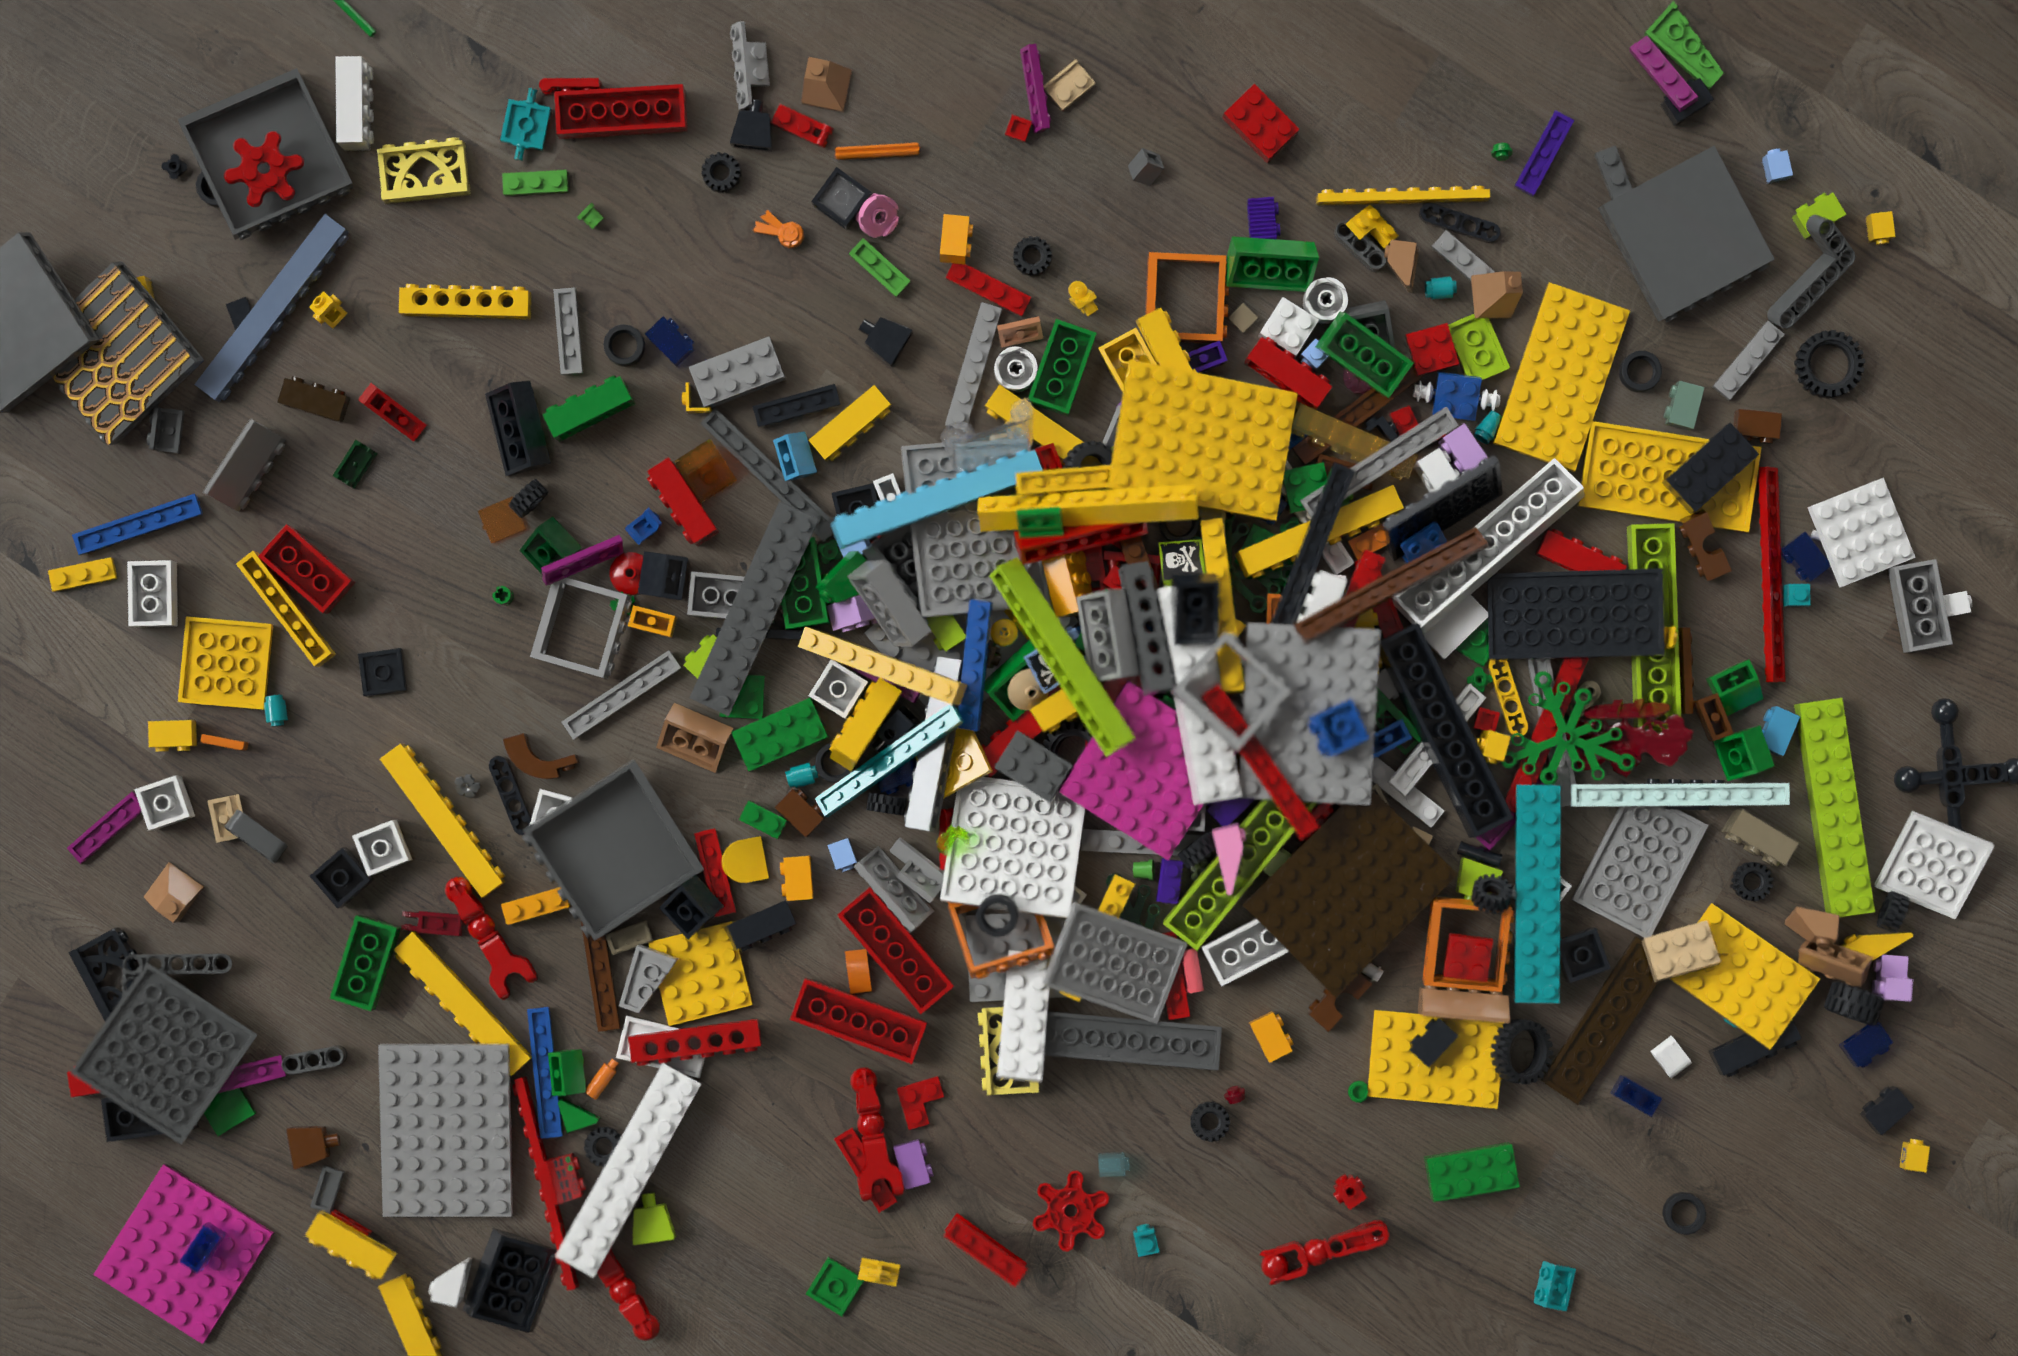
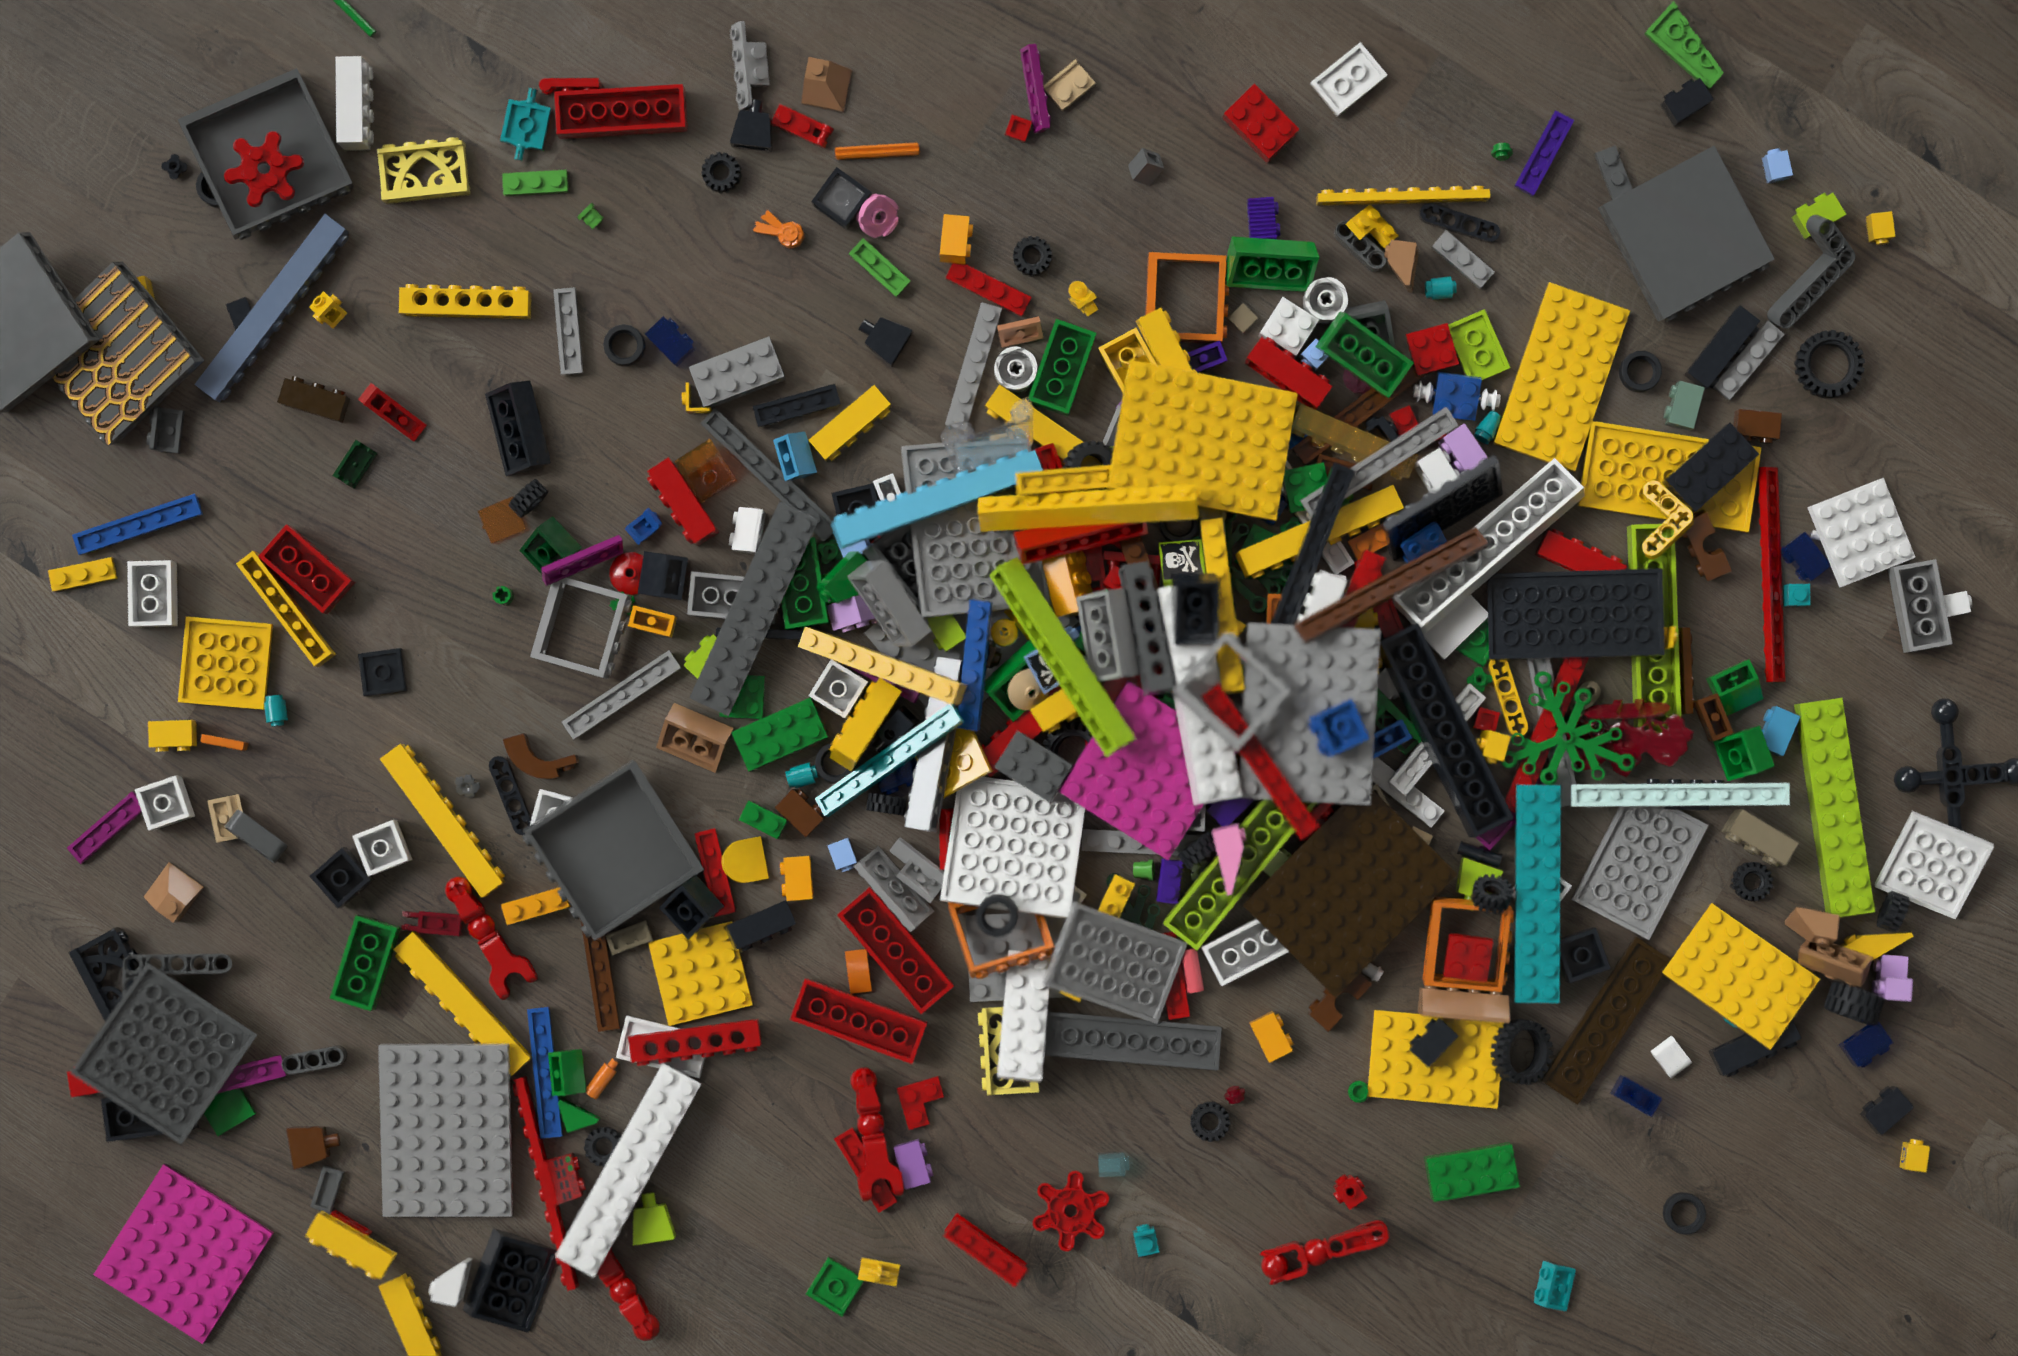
(203, 1247): clear blue brick -> none
(245, 465): light grey slope -> none
(589, 408): green brick -> none
(645, 976): light grey wing -> none
(748, 530): none -> white slope
(946, 840): clear neon green bracket -> none
(1039, 522): green plate -> none
(1348, 79): none -> white plate
(1496, 294): medium nougat slope -> none
(1663, 73): magenta plate -> none
(1673, 516): none -> yellow beam
(1680, 951): tan brick -> none
(1722, 347): none -> black brick

